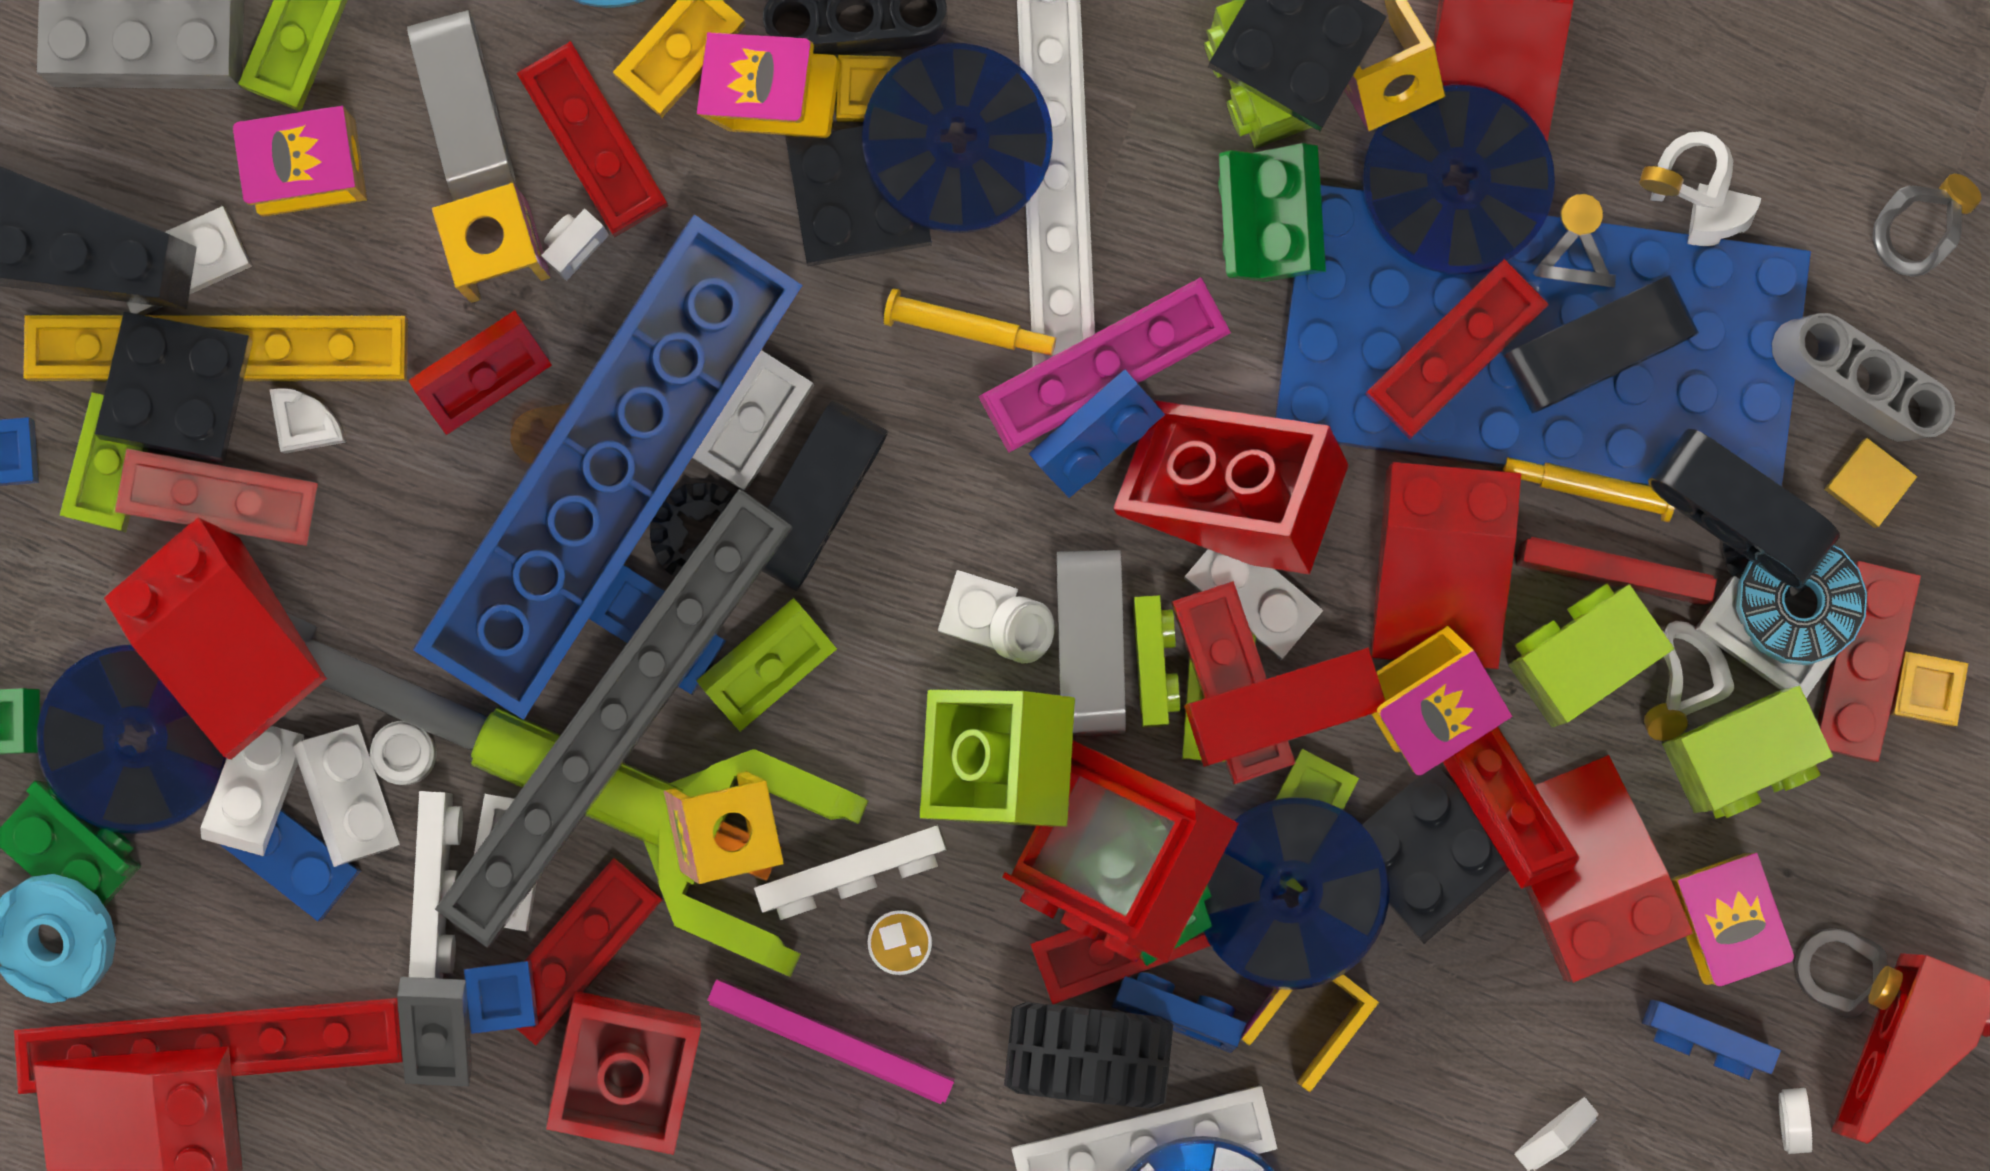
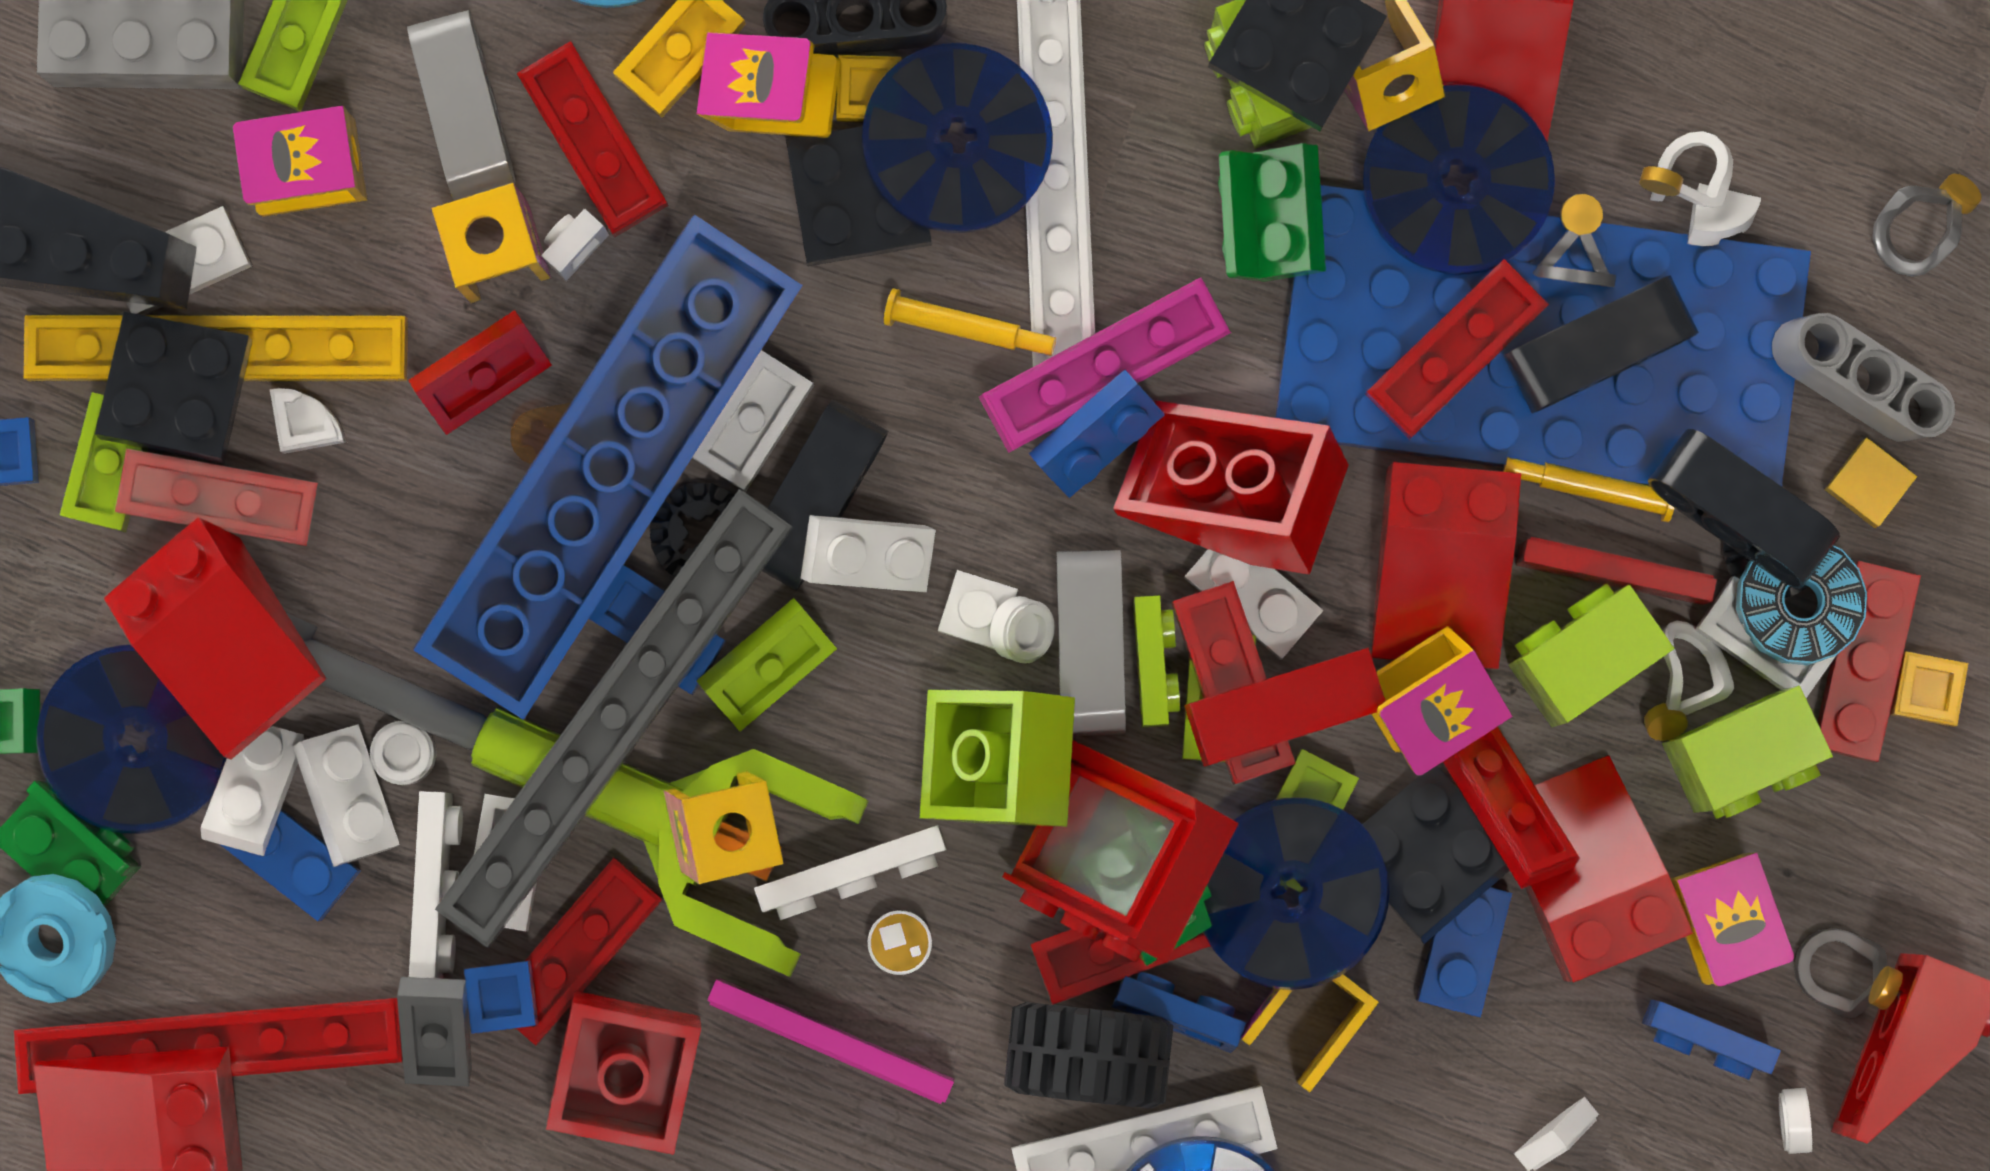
(867, 553): none -> white plate
(1464, 955): none -> blue plate

